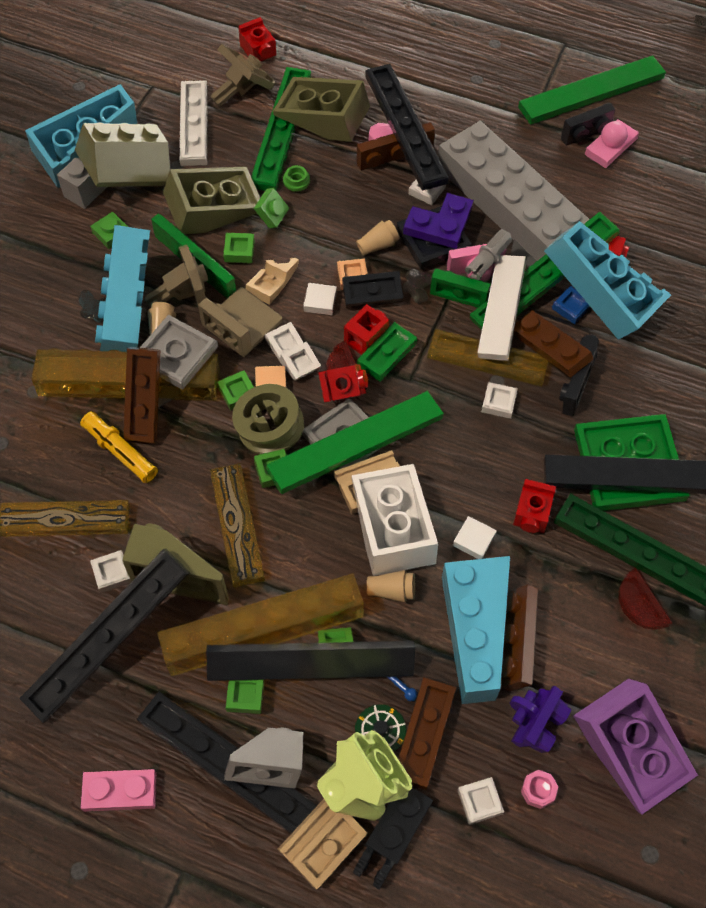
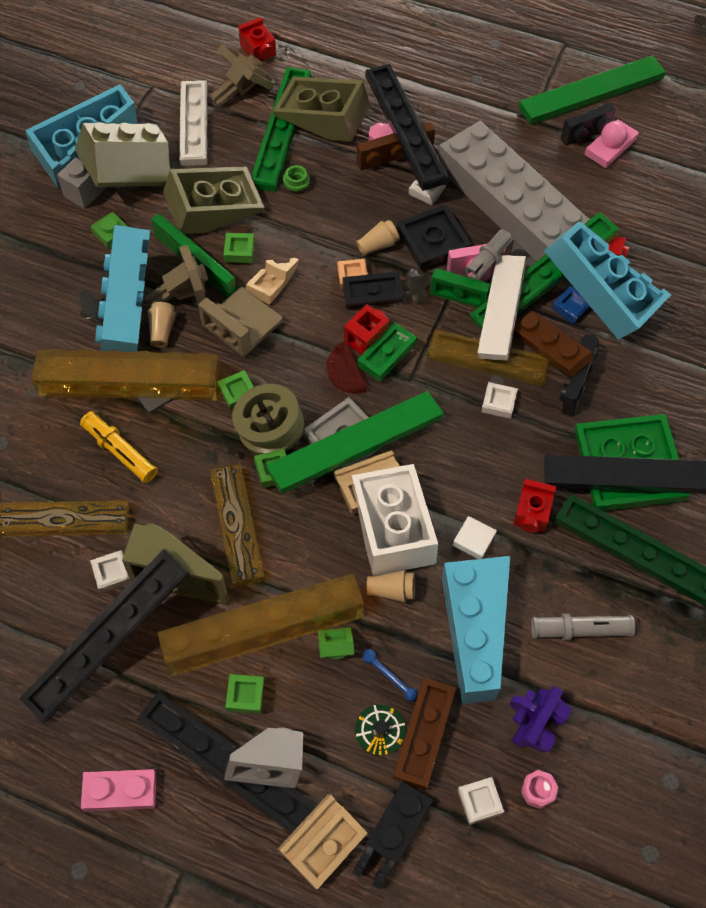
(141, 394): reddish brown plate -> none
(182, 350): light grey tile -> none
(270, 375): light nougat tile -> none
(271, 208): bright green plate -> none
(292, 352): white slope -> none
(310, 660): black tile -> none
(320, 299): white tile -> none
(331, 386): red brick -> none
(364, 777): yellowish green piece -> none
(441, 227): dark purple plate -> none
(519, 638): reddish brown plate -> none
(582, 626): none -> light grey pin
(636, 744): medium lavender slope -> none
(640, 603): clear red tile -> none

